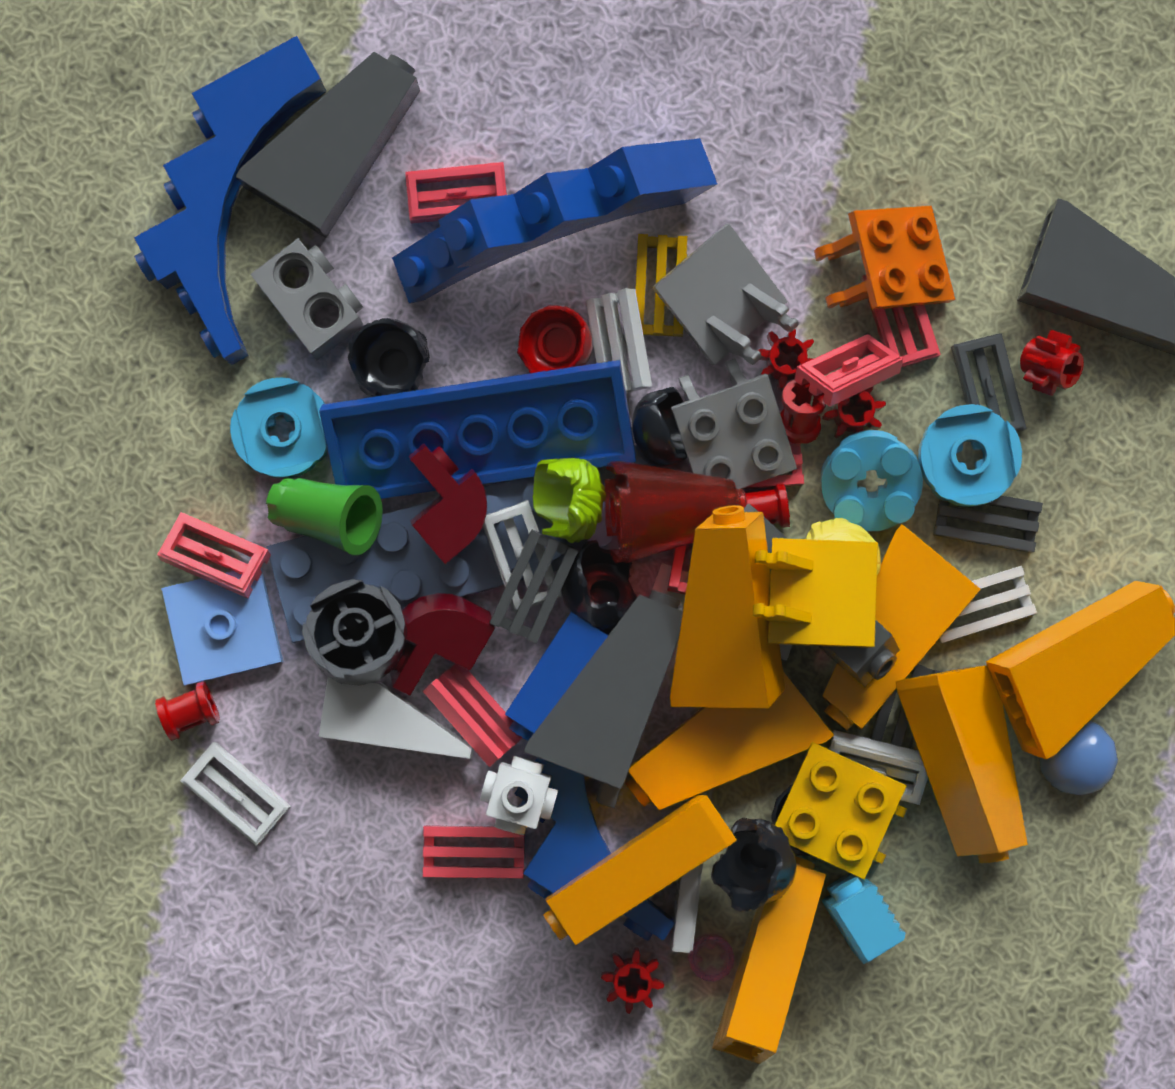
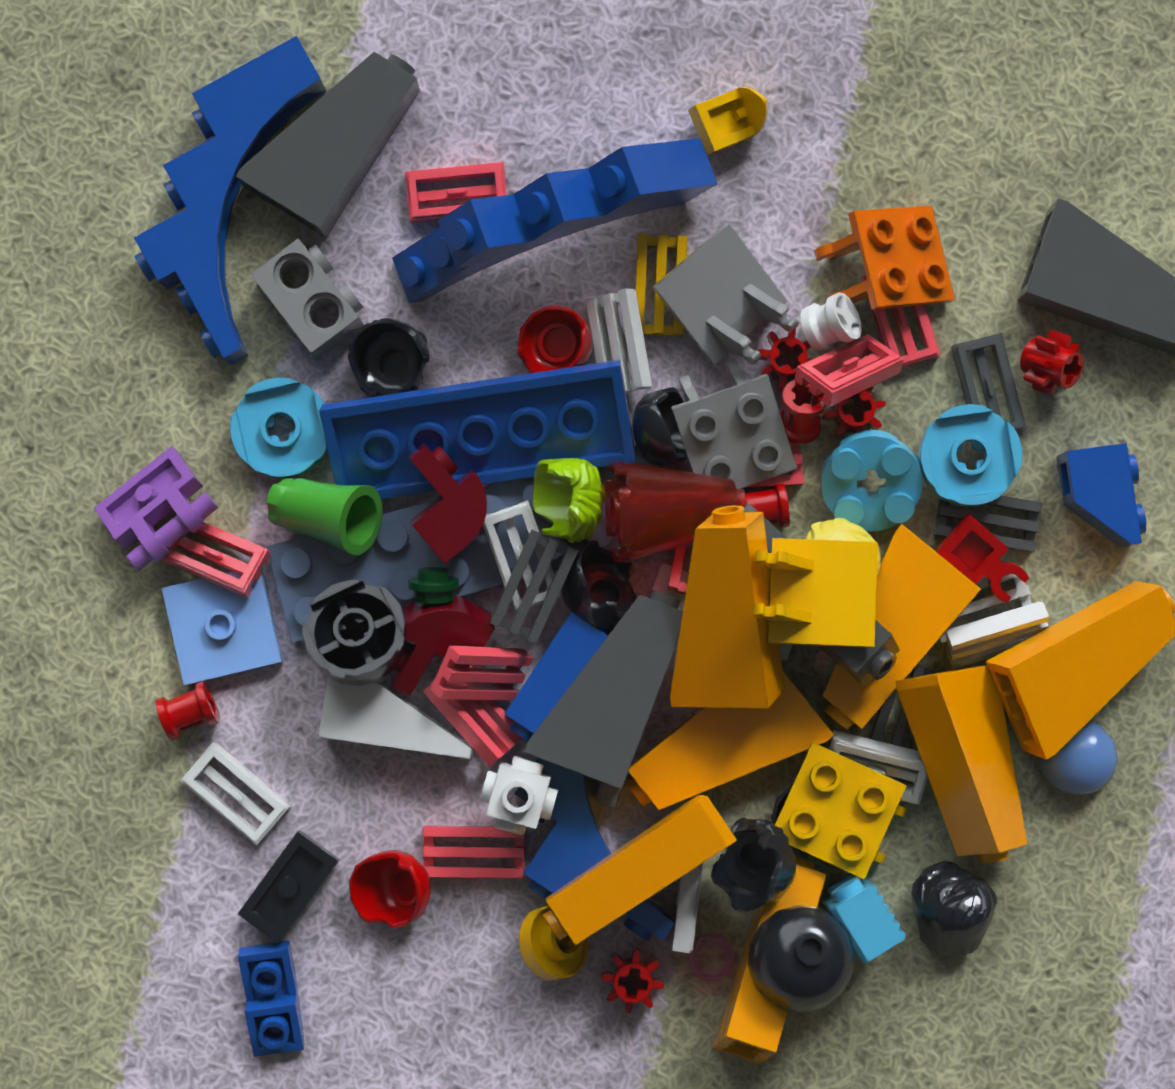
(148, 499): none -> medium lavender plate
(271, 998): none -> blue slope
(288, 886): none -> black plate
(390, 889): none -> red hair
(433, 585): none -> dark green plate
(477, 681): none -> coral tile
(545, 953): none -> yellow plate
(729, 118): none -> yellow plate
(801, 958): none -> black cylinder
(830, 323): none -> white wheel
(952, 908): none -> black hair
(978, 554): none -> red plate
(994, 634): none -> tile
(1101, 491): none -> blue slope

